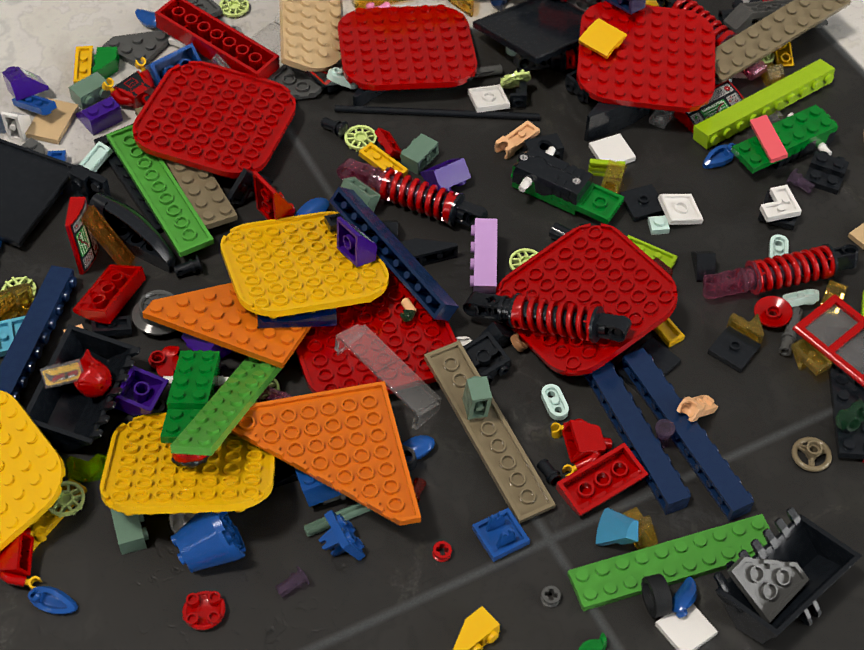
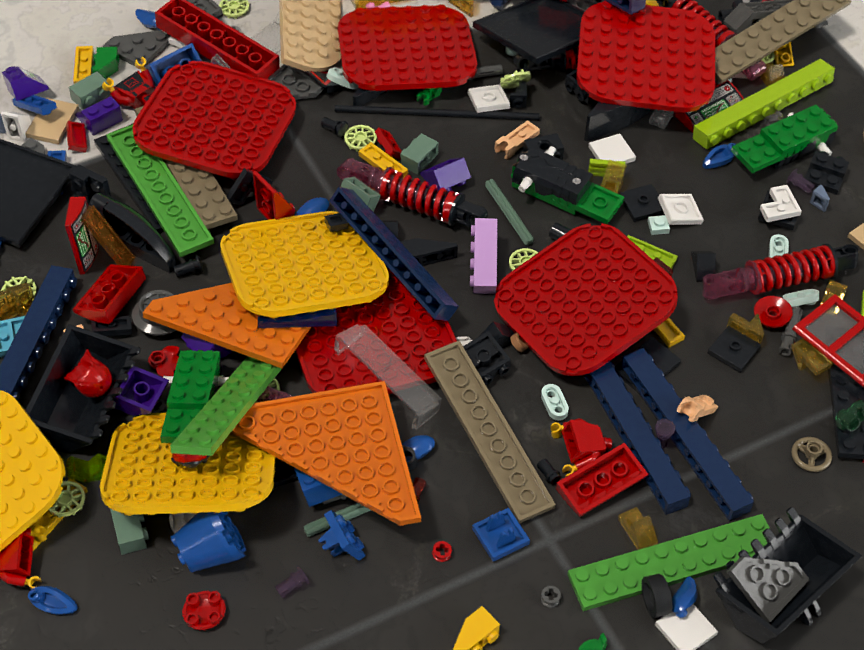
(61, 374): clear slope -> none
(76, 136): none -> red tile
(96, 157): light aqua tile -> none
(354, 243): dark purple slope -> none
(409, 311): arm -> none
(428, 95): none -> green plate
(477, 397): sand green brick -> none
(509, 212): none -> sand green axle
(546, 317): piece -> none
(602, 38): yellow slope -> none
(616, 528): dark azure slope -> none
(768, 138): coral tile -> none
(820, 198): none -> sand blue slope

